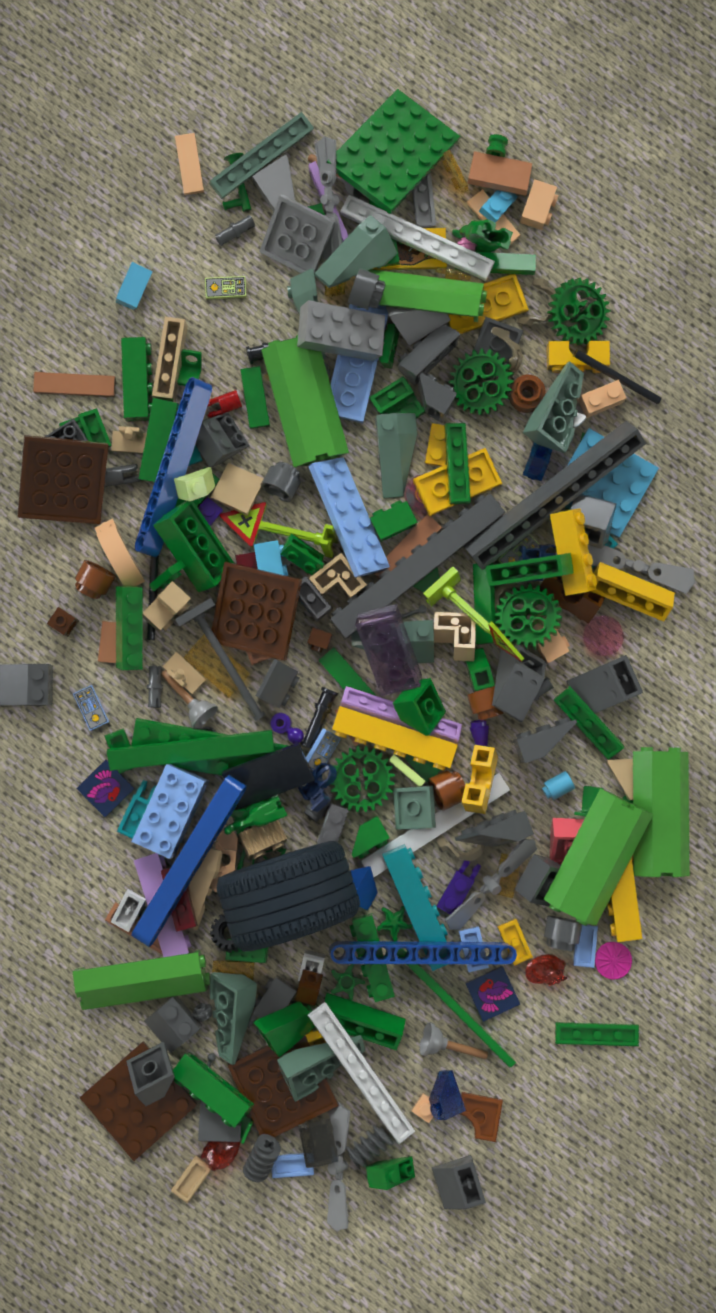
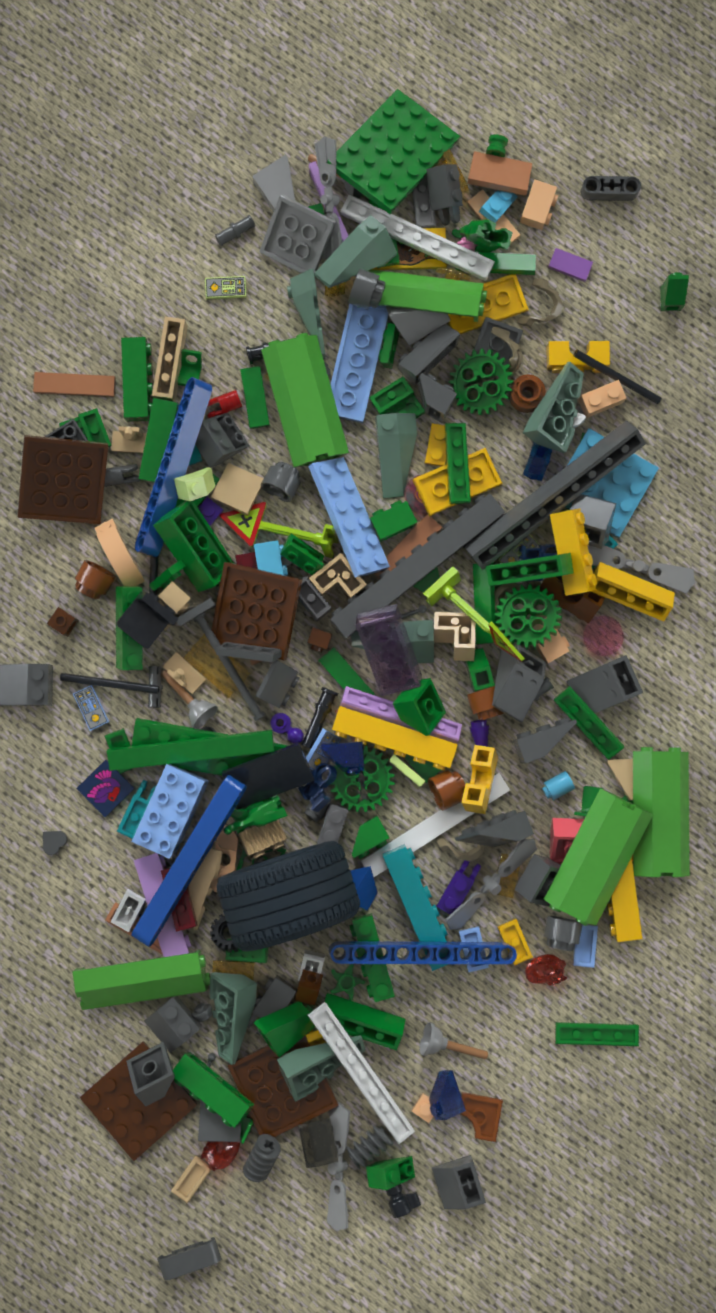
(53, 841): none -> dark grey tile
(107, 646): nougat tile -> none
(110, 683): none -> black piece
(133, 286): medium azure hinge -> none
(146, 619): none -> black bracket
(189, 164): light nougat tile -> none
(189, 1259): none -> dark grey beam
(243, 199): green piece -> none
(249, 652): none -> dark grey tile
(261, 155): sand green plate -> none
(291, 1166): light blue tile -> none
(341, 330): light grey brick -> none
(345, 756): none -> clear blue slope
(394, 922): green animal -> none
(400, 1203): none -> black piece
(414, 807): sand green plate -> none
(445, 192): none -> dark grey hinge
(459, 1011): green tile -> none
(492, 993): tile -> none
(567, 298): green gear -> none
(570, 265): none -> medium lavender tile
(613, 181): none -> dark grey beam
(613, 960): dark pink wheel -> none
(674, 292): none -> green slope

